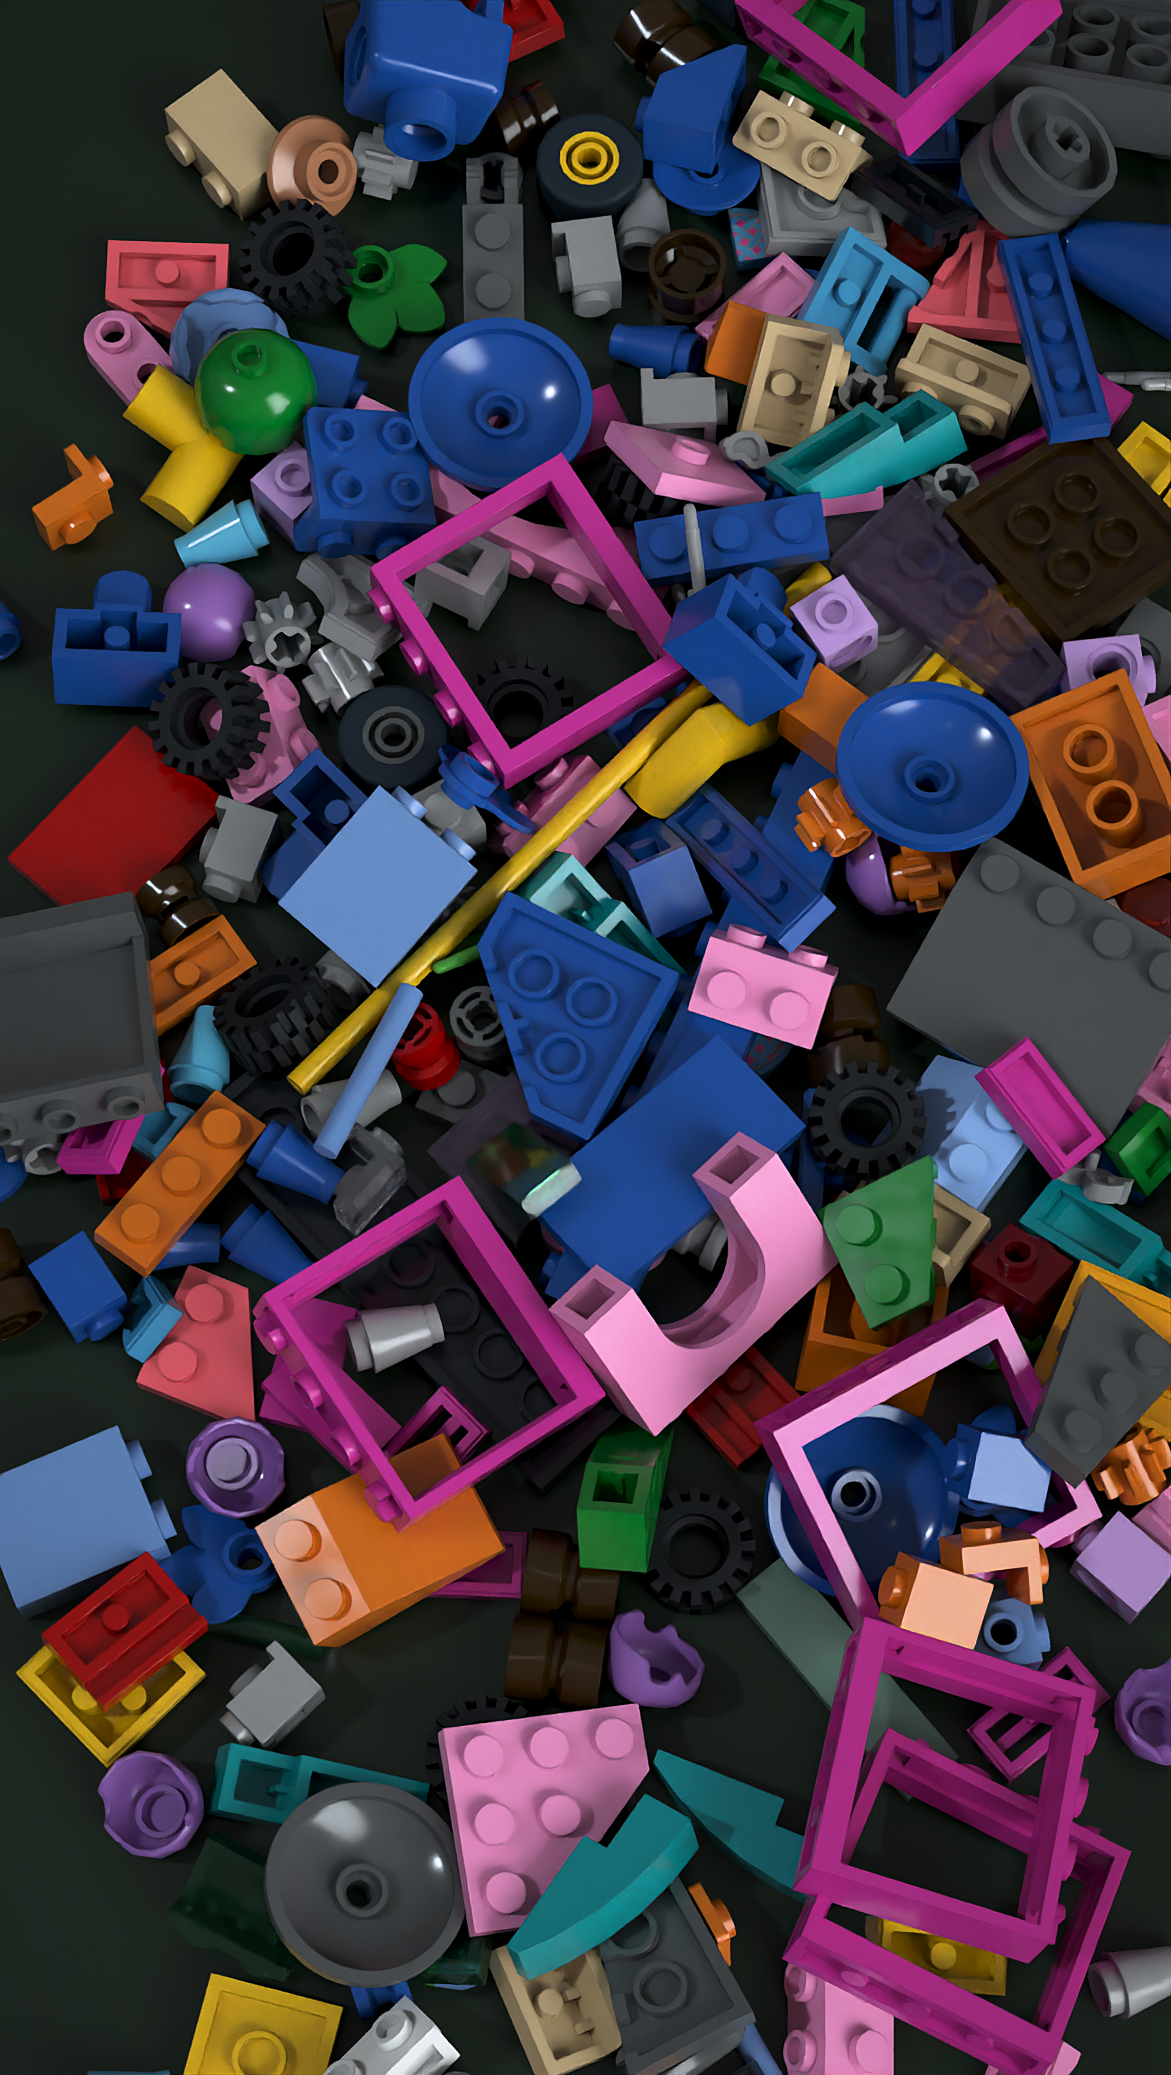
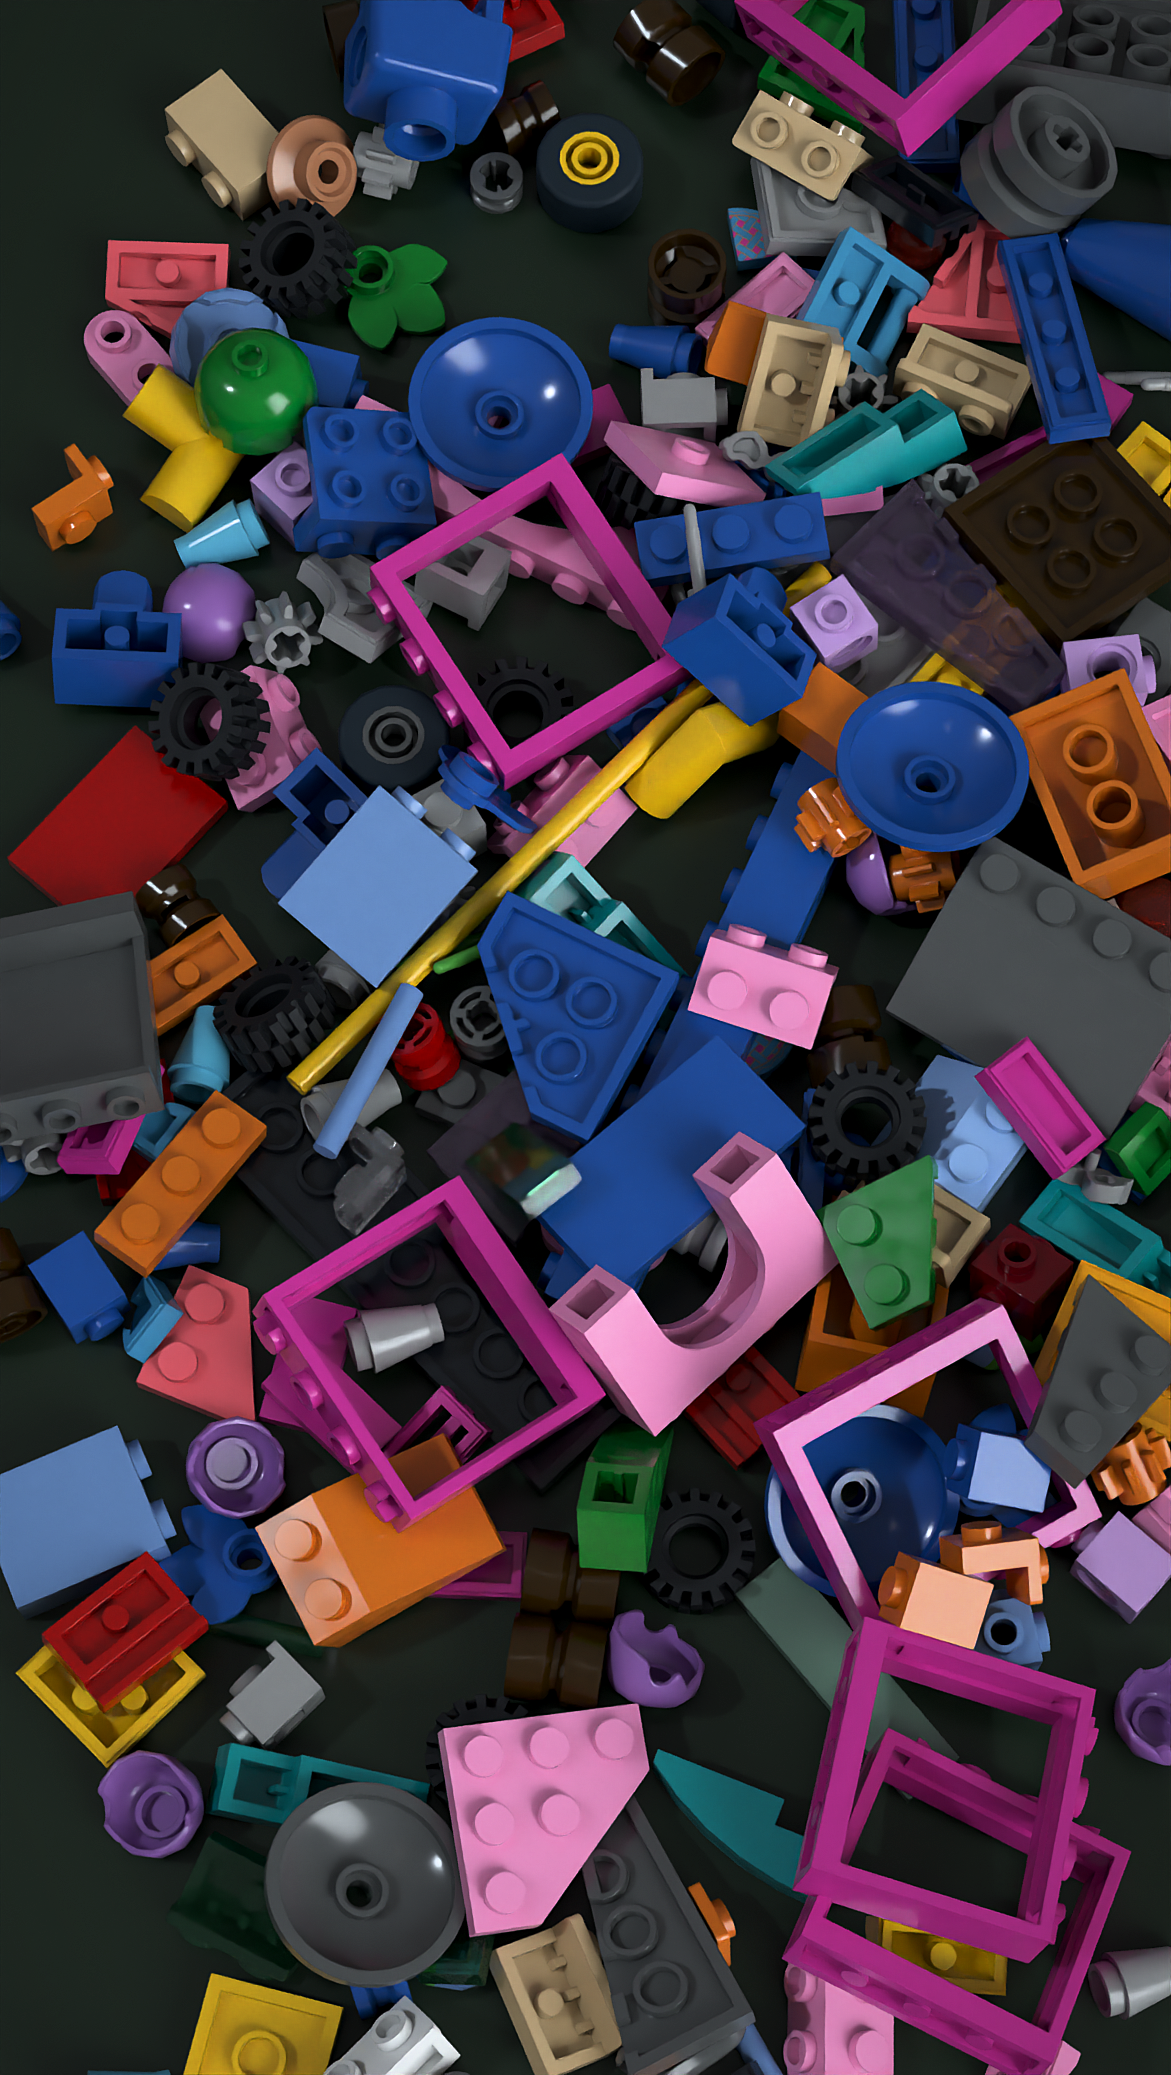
(238, 850): light grey brick -> none
(264, 1246): blue cone -> none
(288, 1159): blue cone -> none
(339, 678): light grey gear -> none
(493, 247): dark grey hinge -> none
(587, 264): light grey brick -> none
(603, 1888): teal slope -> none
(641, 226): light grey cone -> none
(658, 878): blue slope -> none
(693, 110): blue slope -> none
(713, 193): blue piece -> none
(750, 867): blue tile -> none
(994, 1751): dark pink tile -> none

